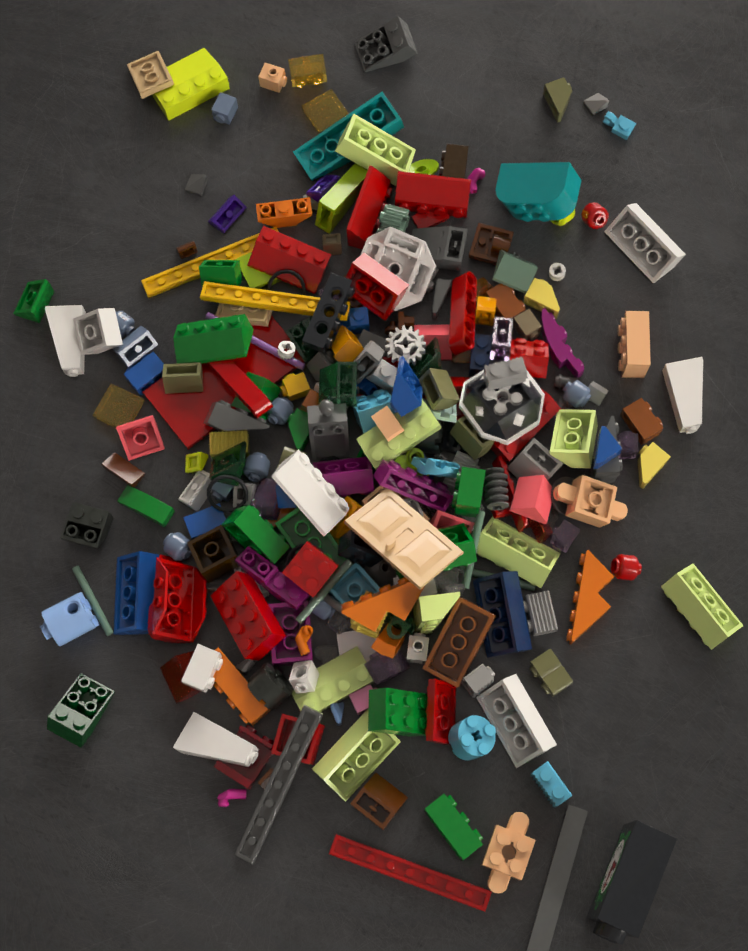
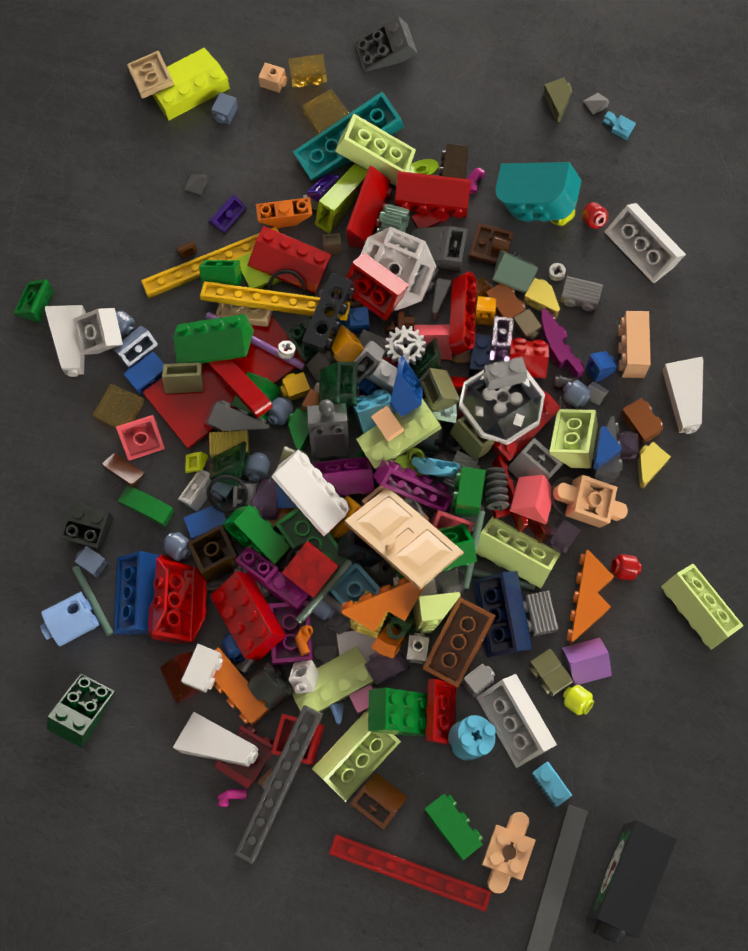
(91, 561): none -> sand blue brick
(231, 649): none -> blue head
(578, 699): none -> neon yellow head
(581, 293): none -> light grey brick
(587, 661): none -> medium lavender slope
(600, 365): none -> blue slope

